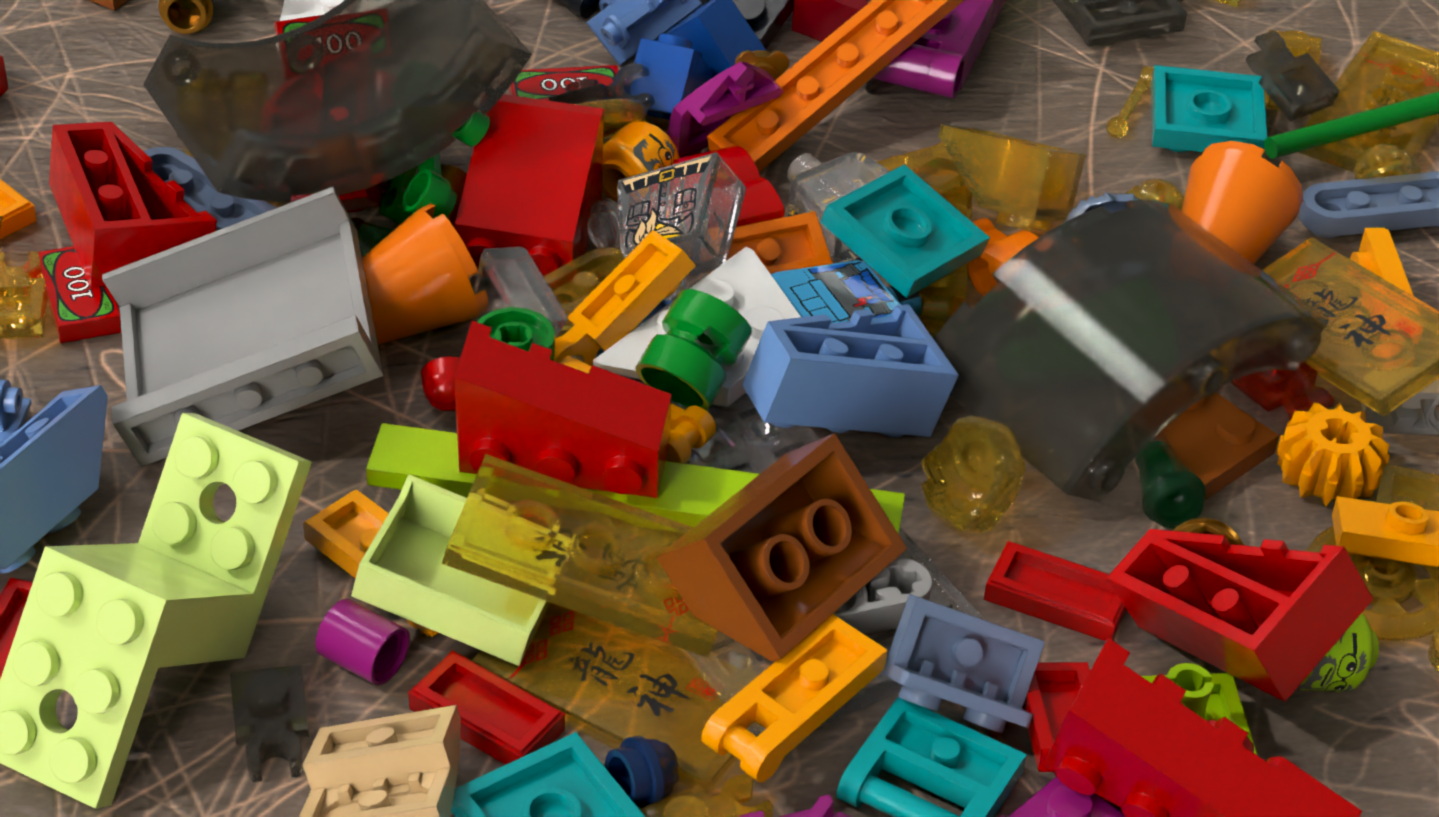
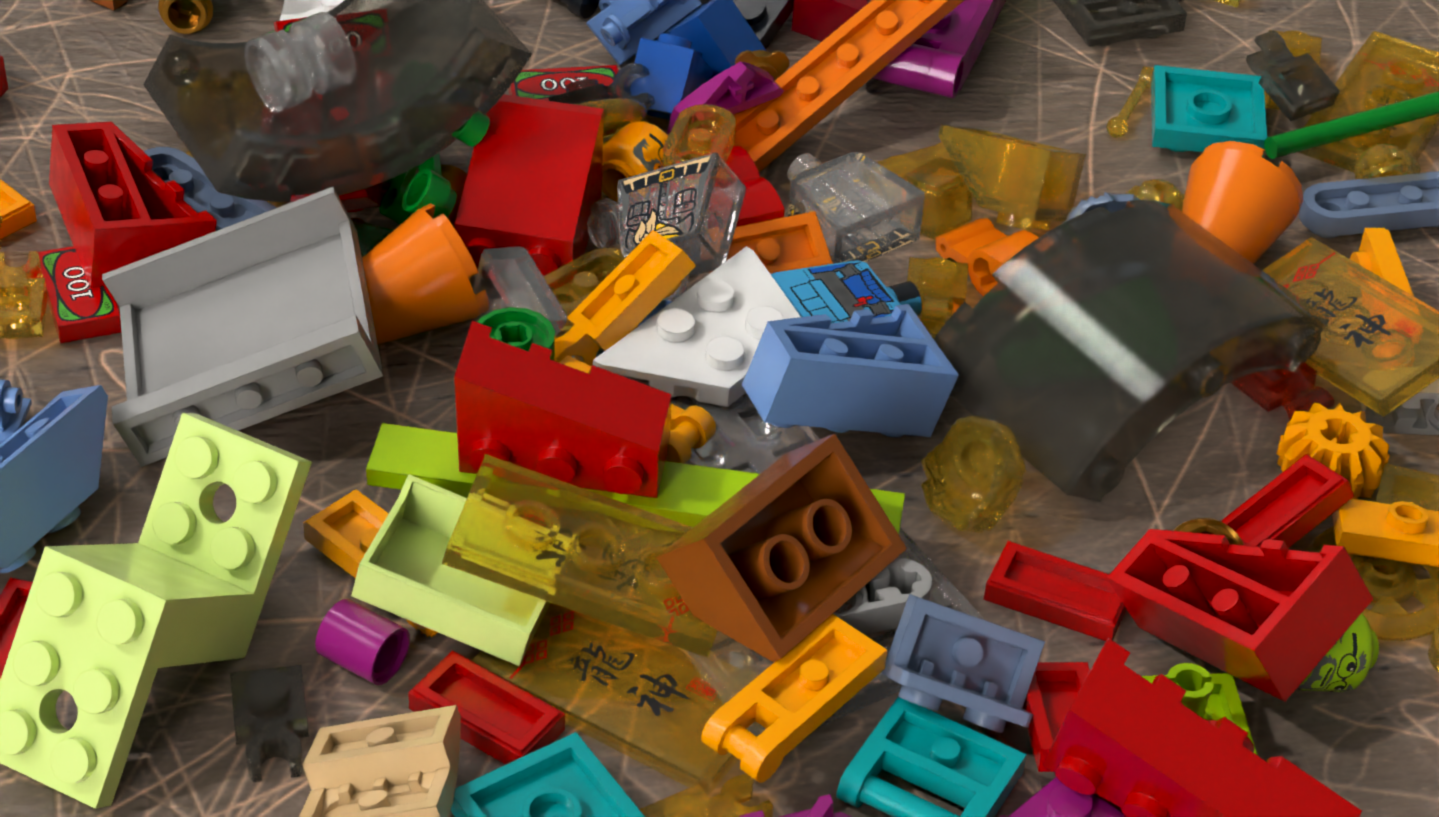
(294, 64): none -> clear wheel
(439, 383): red hinge -> none
(644, 769): dark blue plate -> none
(697, 343): green wheel -> none
(700, 132): none -> clear yellow plate
(904, 230): teal plate -> none
(1168, 486): clear green cone -> none
(1218, 441): dark orange wing -> none
(1290, 504): none -> red tile

